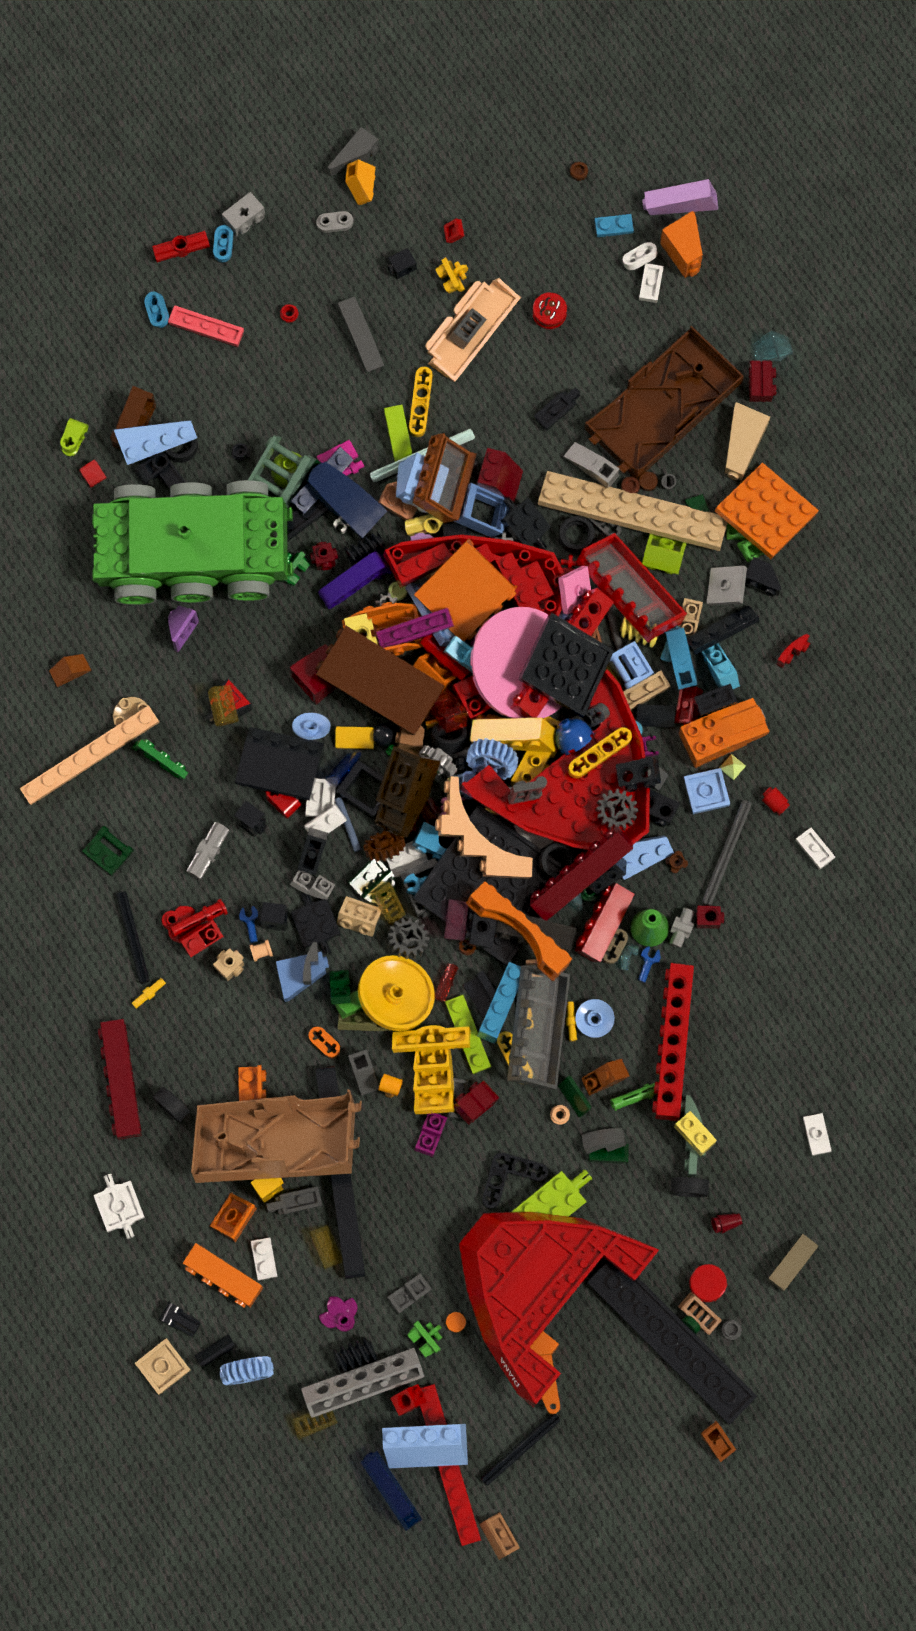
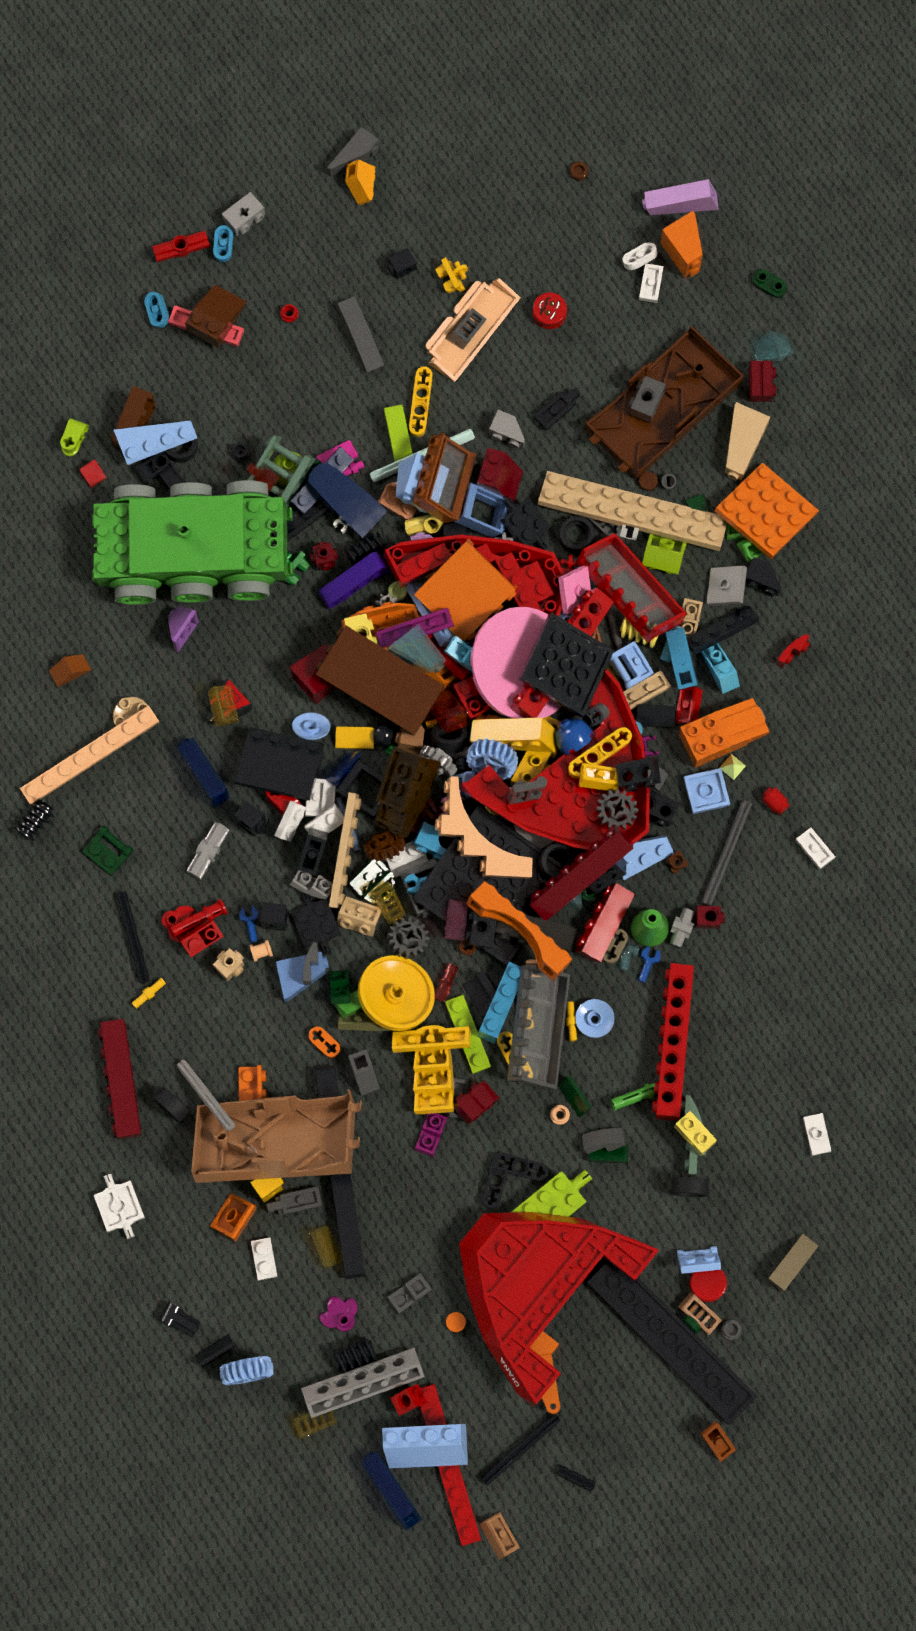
(35, 820): none -> black piece
(152, 754): green wing -> none
(162, 1366): tan plate -> none
(203, 772): none -> clear blue slope
(205, 1095): none -> light grey axle
(215, 315): none -> reddish brown slope
(222, 1275): orange brick -> none
(264, 475): none -> clear red plate
(290, 821): none -> white plate
(335, 223): light grey plate -> none
(346, 842): none -> tan plate
(390, 1085): light orange piece -> none
(418, 650): none -> clear light blue slope
(418, 1331): bright green hips -> none
(453, 230): red plate -> none
(506, 428): none -> light grey slope
(576, 1478): none -> black axle
(593, 464): light grey slope -> none
(598, 777): none -> yellow slope
(605, 1076): dark orange slope -> none
(614, 225): dark azure plate -> none
(629, 532): none -> white sticker
(630, 485): copper tile -> none
(646, 409): none -> dark grey brick
(699, 1260): none -> light blue plate
(722, 698): black window -> none
(725, 1222): dark red cone -> none
(768, 285): none -> dark green plate

